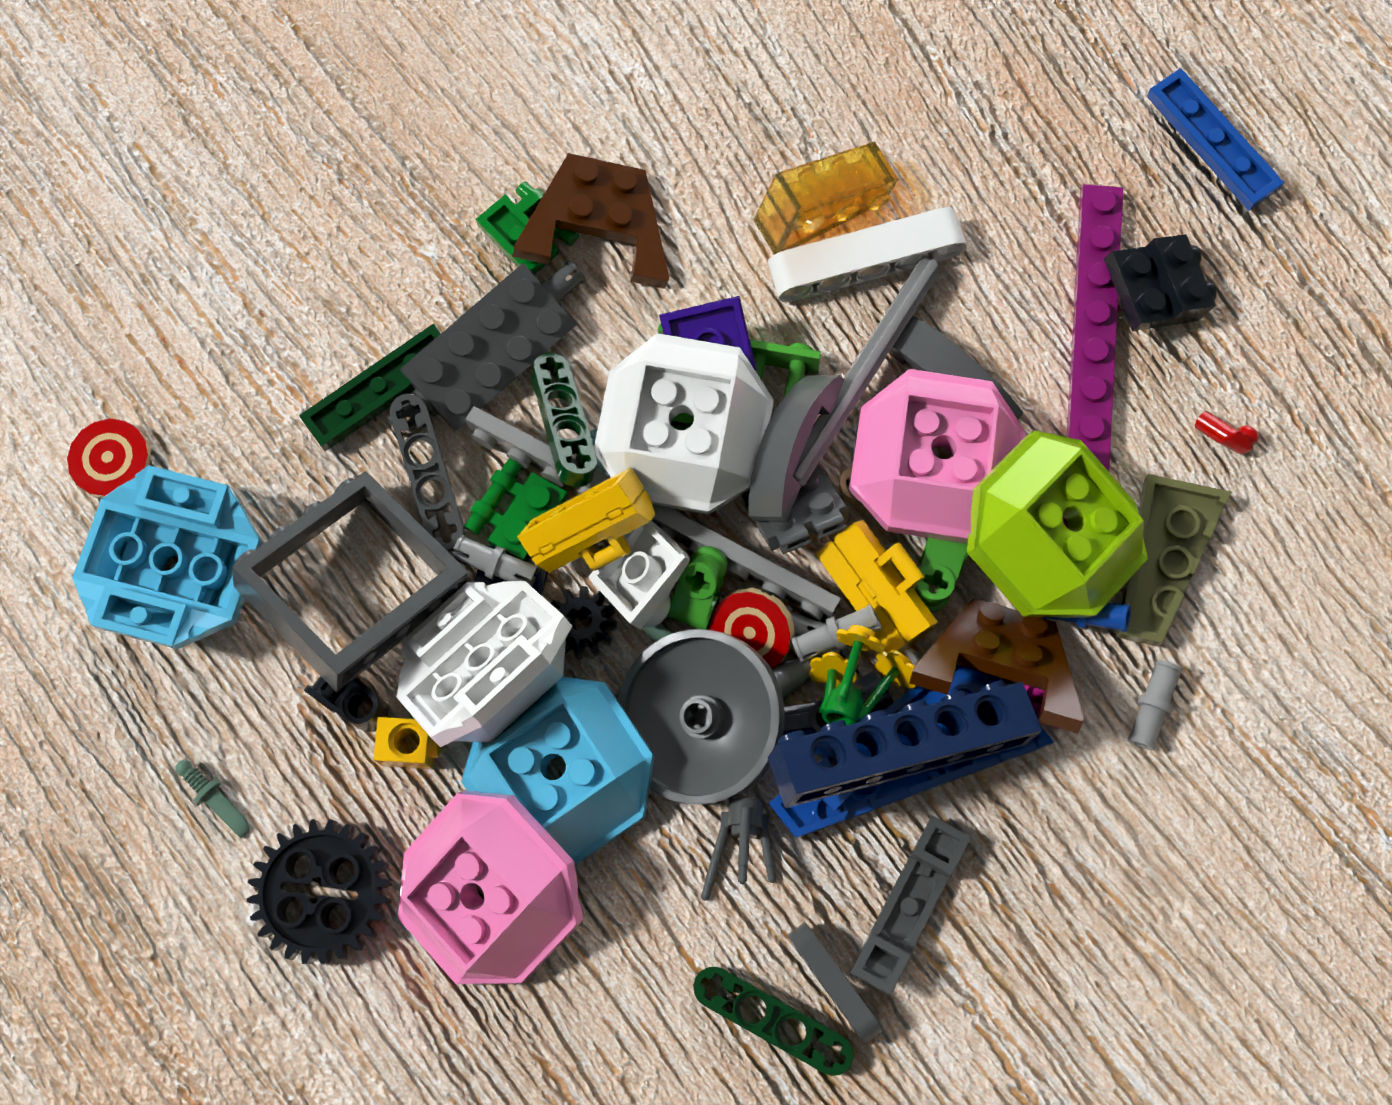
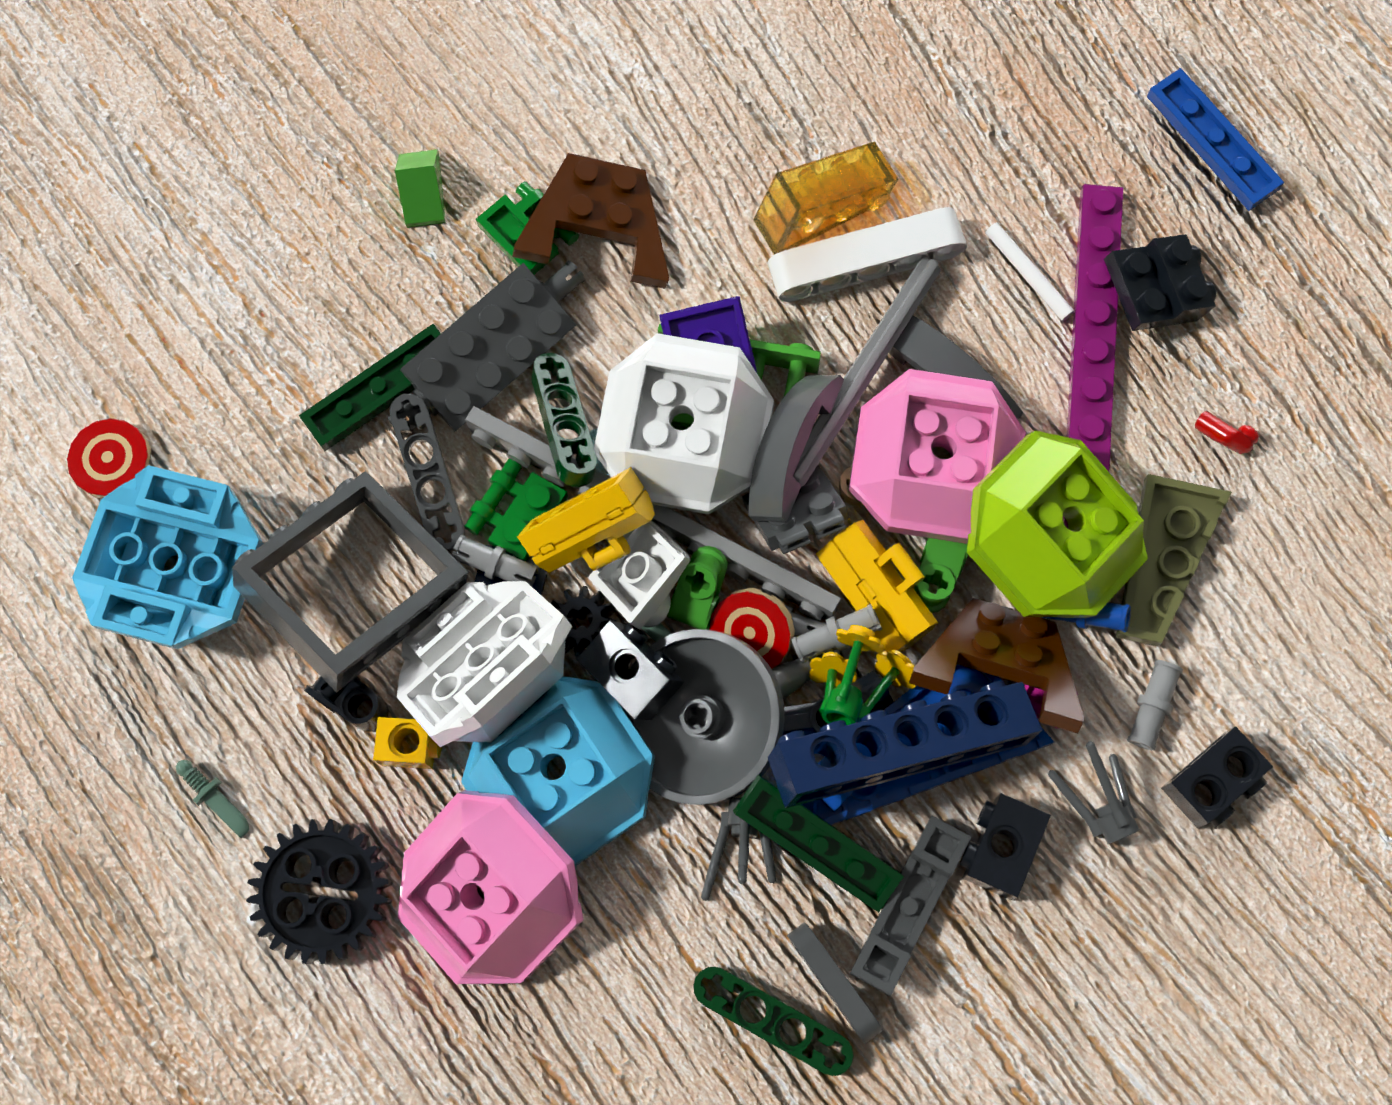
(420, 188): none -> bright green slope
(608, 663): none -> black brick
(818, 844): none -> dark green plate
(1024, 828): none -> black brick
(1029, 272): none -> white bar
(1115, 818): none -> dark grey plant
(1212, 771): none -> black brick

